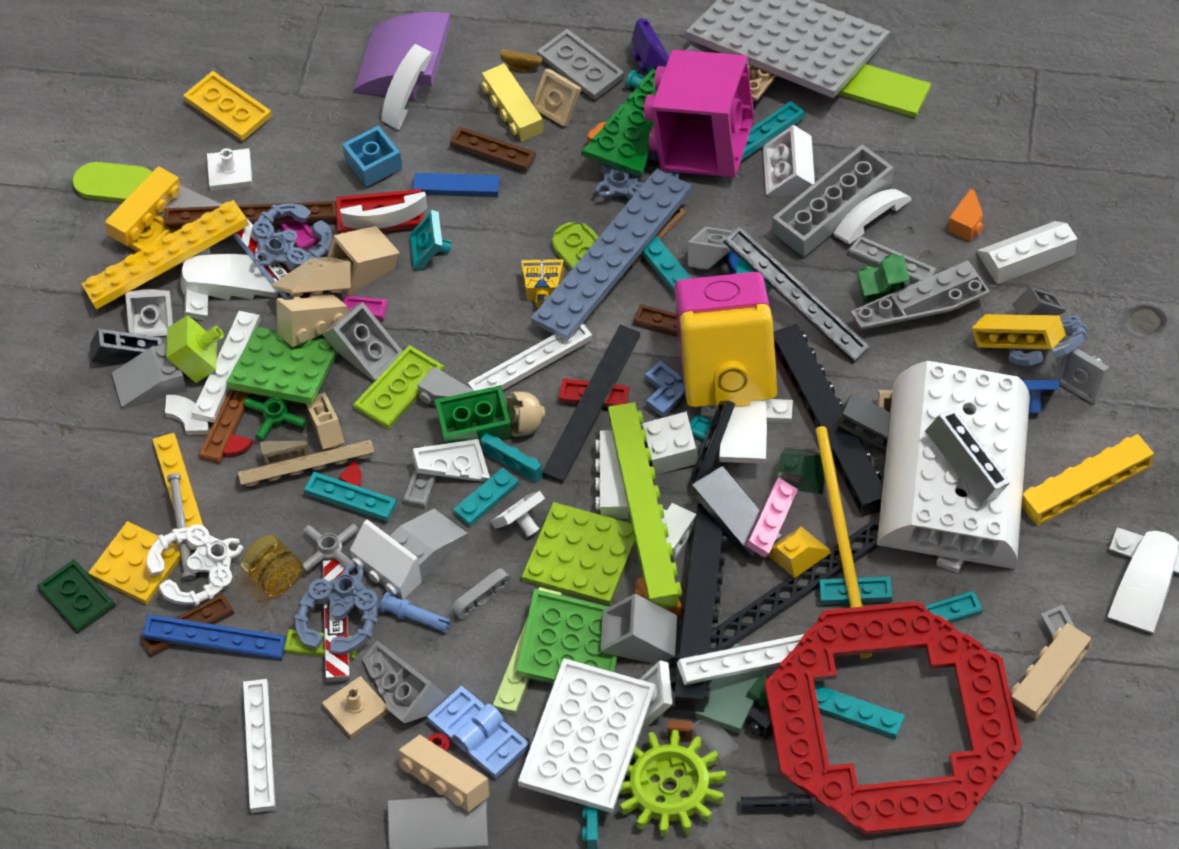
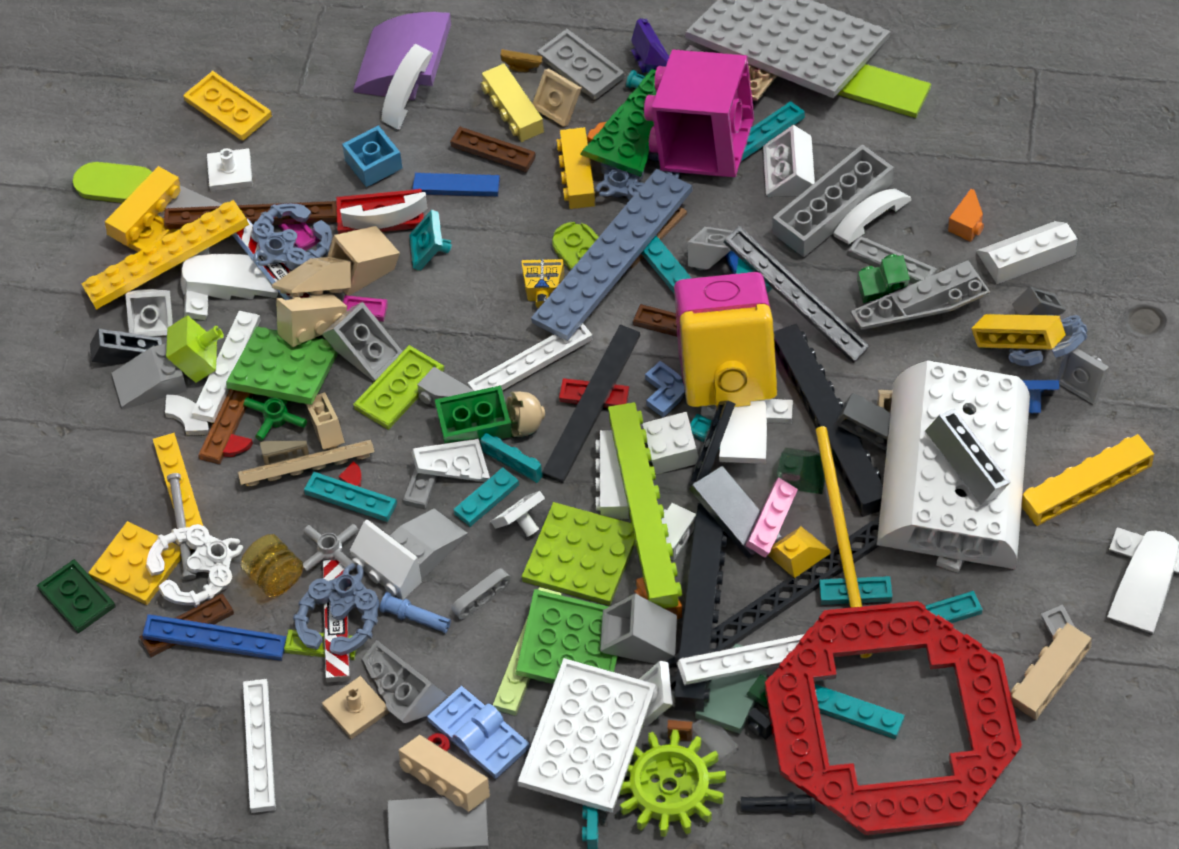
(577, 169): none -> yellow brick

